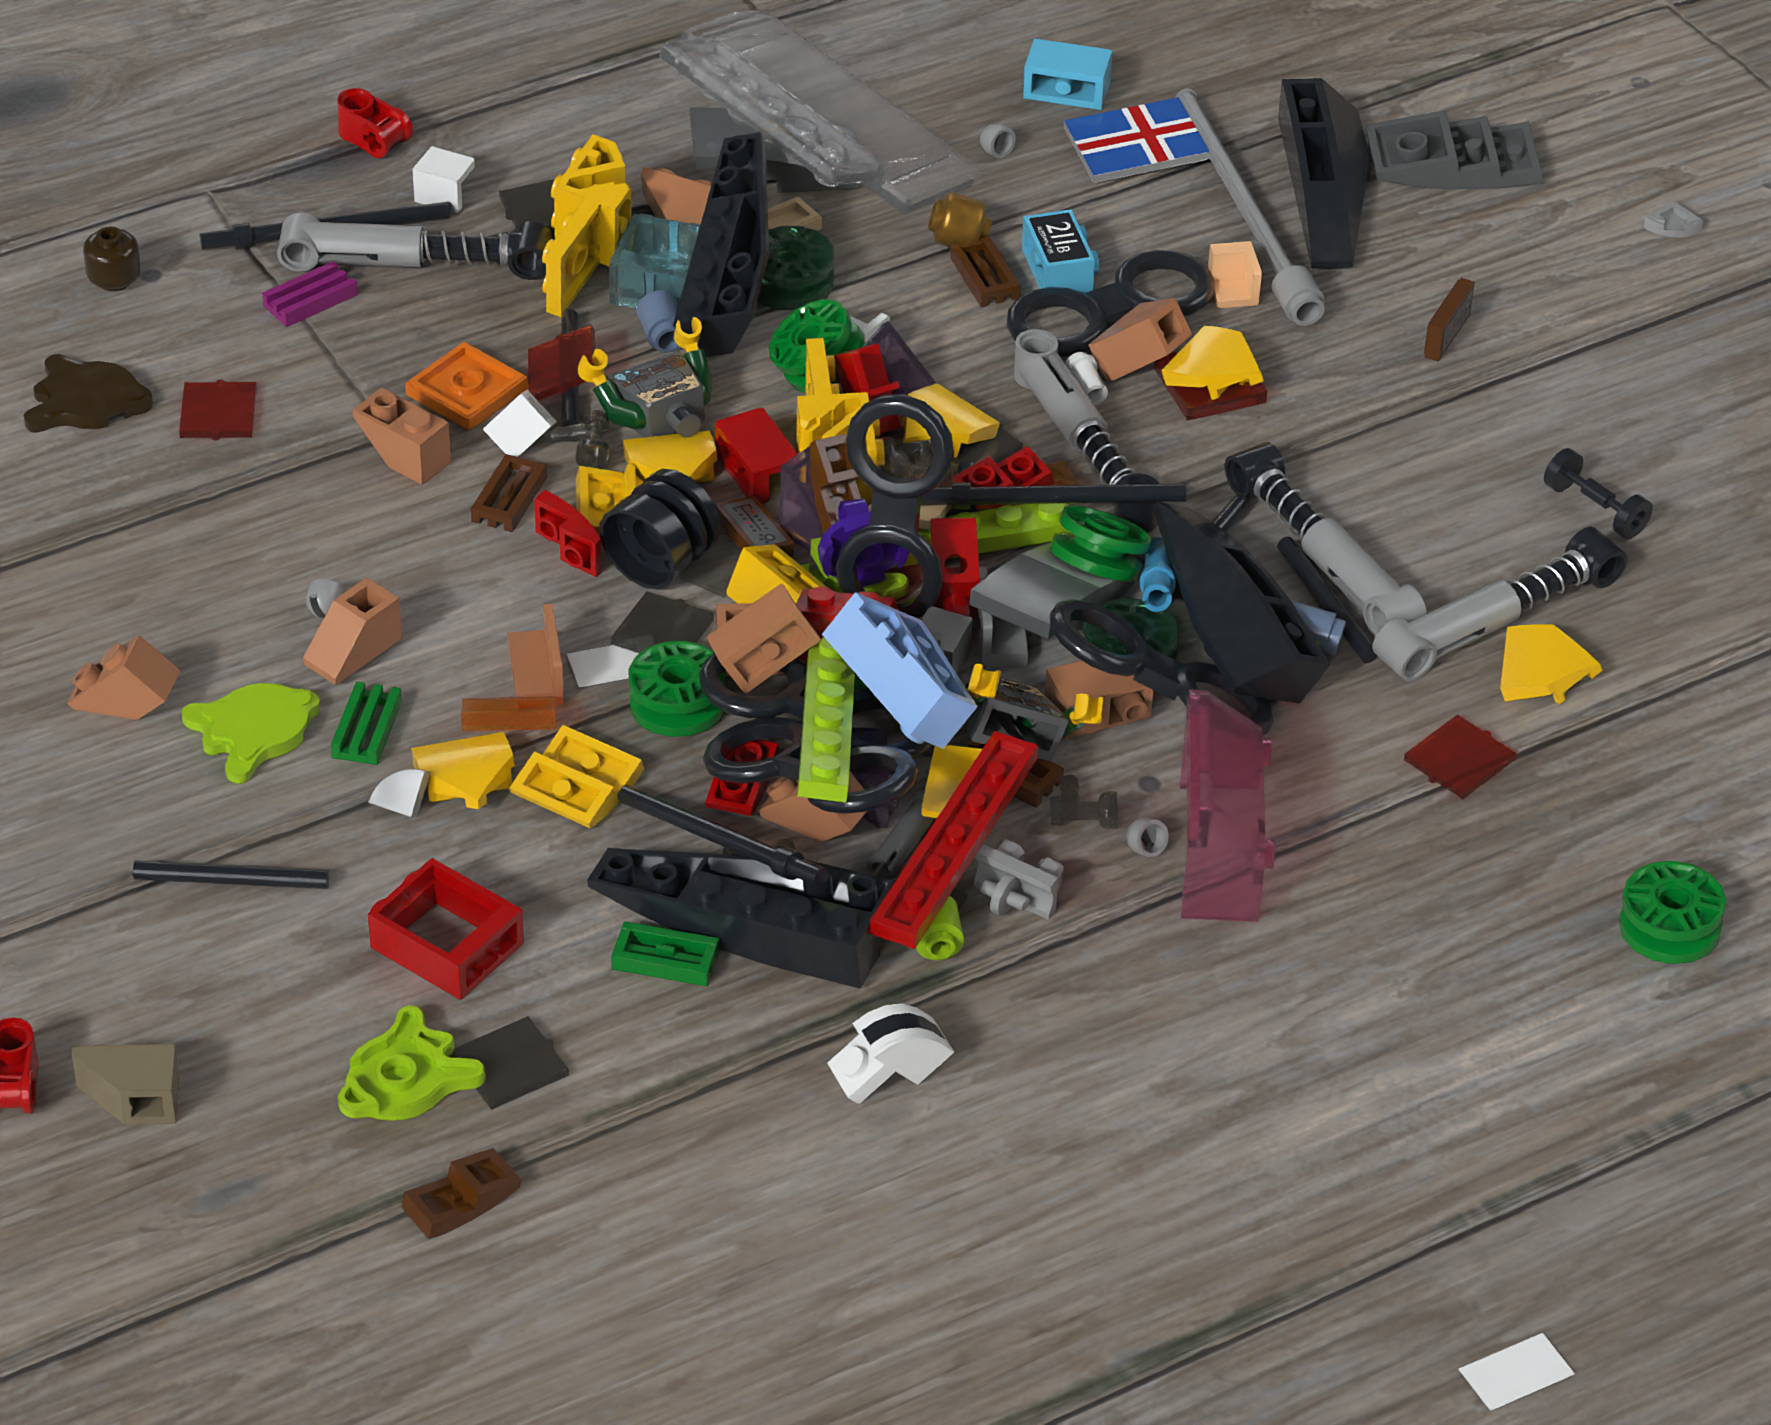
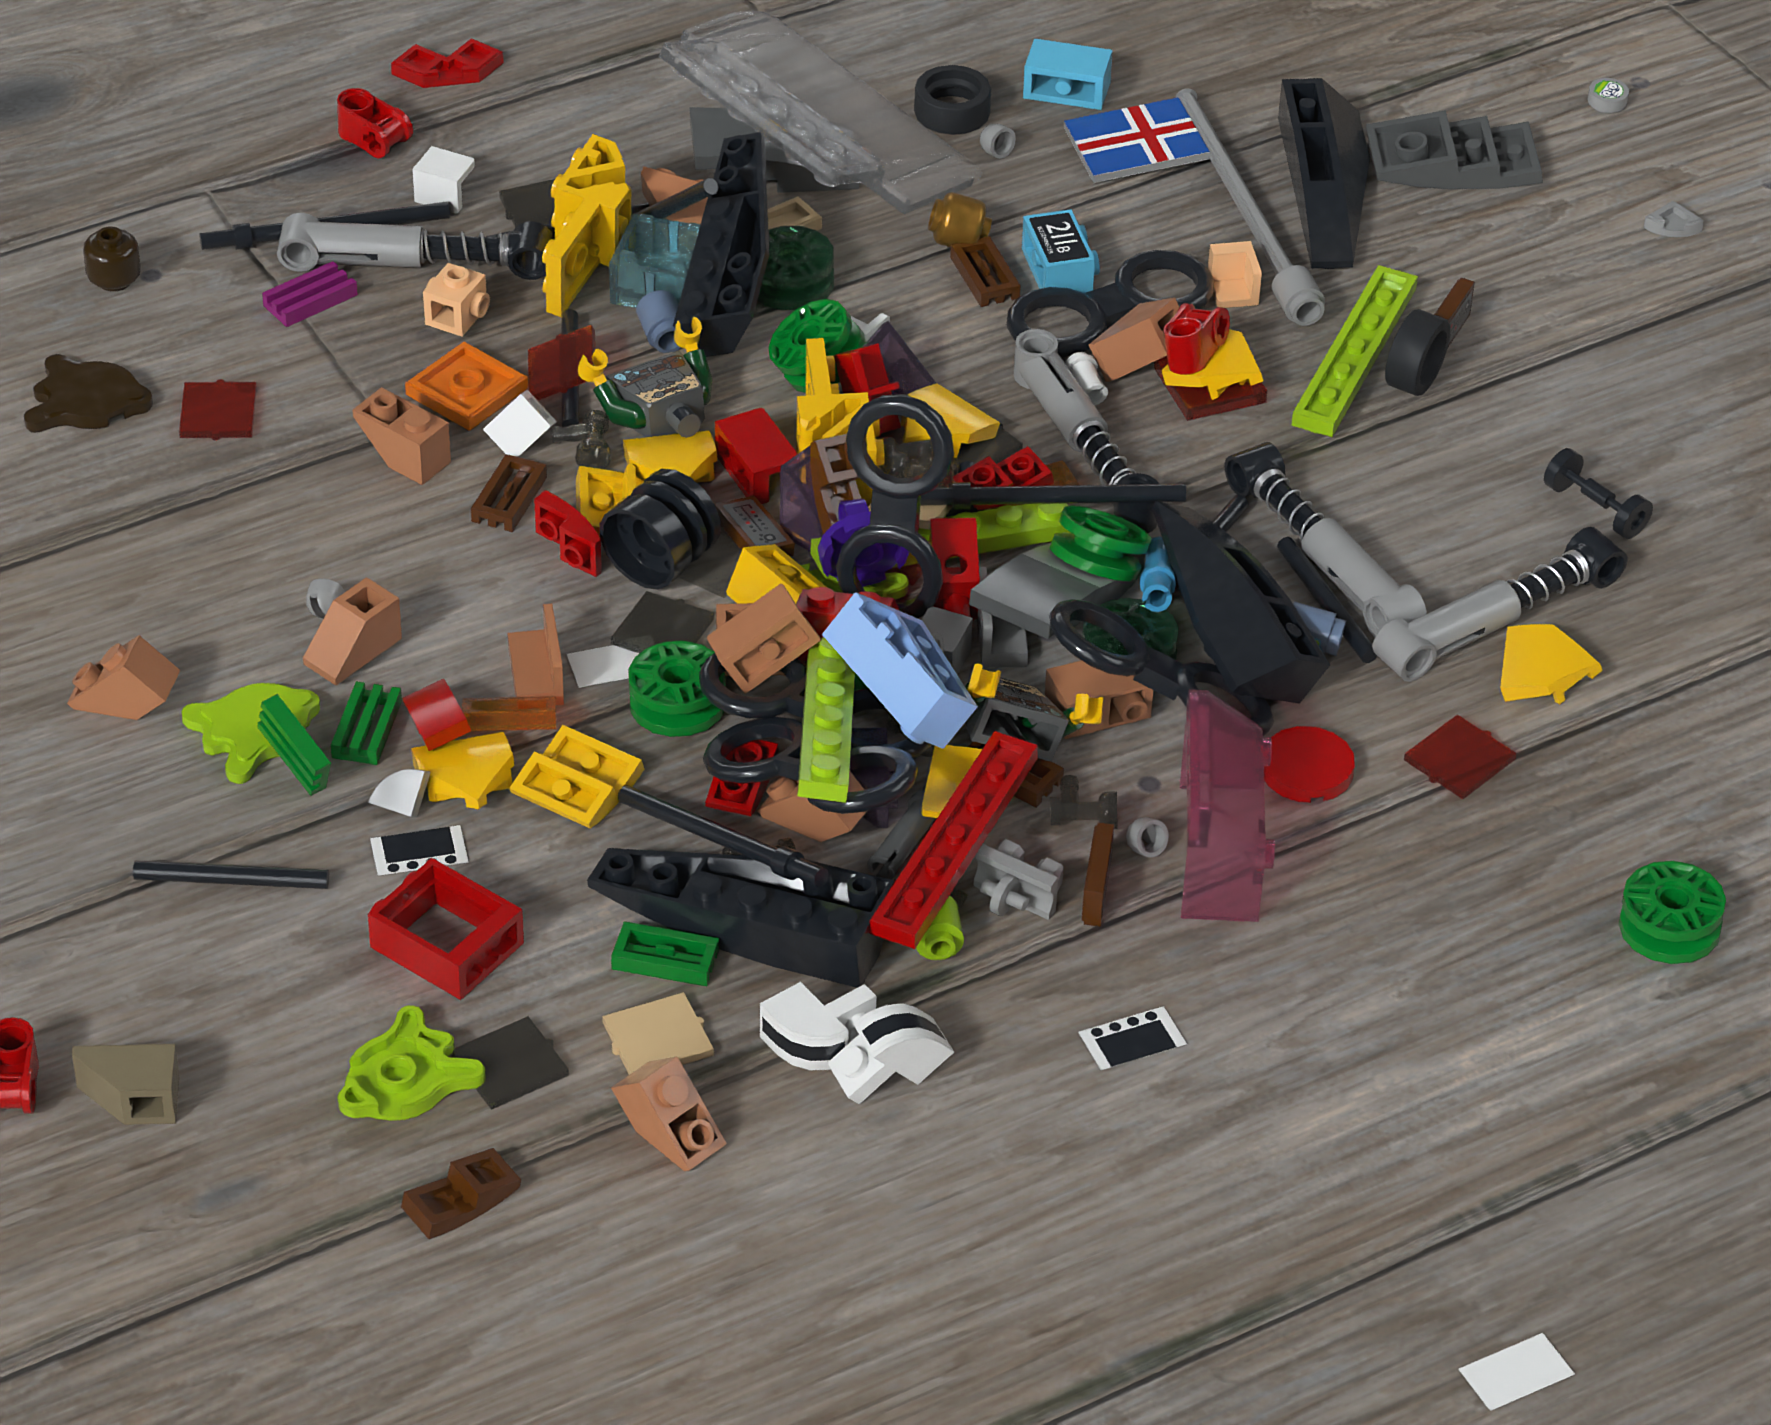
(294, 745): none -> green tile
(414, 849): none -> black sticker
(436, 714): none -> red slope
(455, 299): none -> light nougat brick
(464, 66): none -> red tile
(658, 1032): none -> tan piece
(669, 1112): none -> nougat slope
(682, 199): none -> black bar
(806, 1030): none -> white brick
(952, 117): none -> black tyre
(1097, 874): none -> reddish brown tile
(1132, 1038): none -> black sticker
(1194, 337): none -> red piece
(1309, 764): none -> red tile
(1354, 351): none -> lime plate
(1417, 352): none -> black tyre
(1608, 95): none -> light grey tile

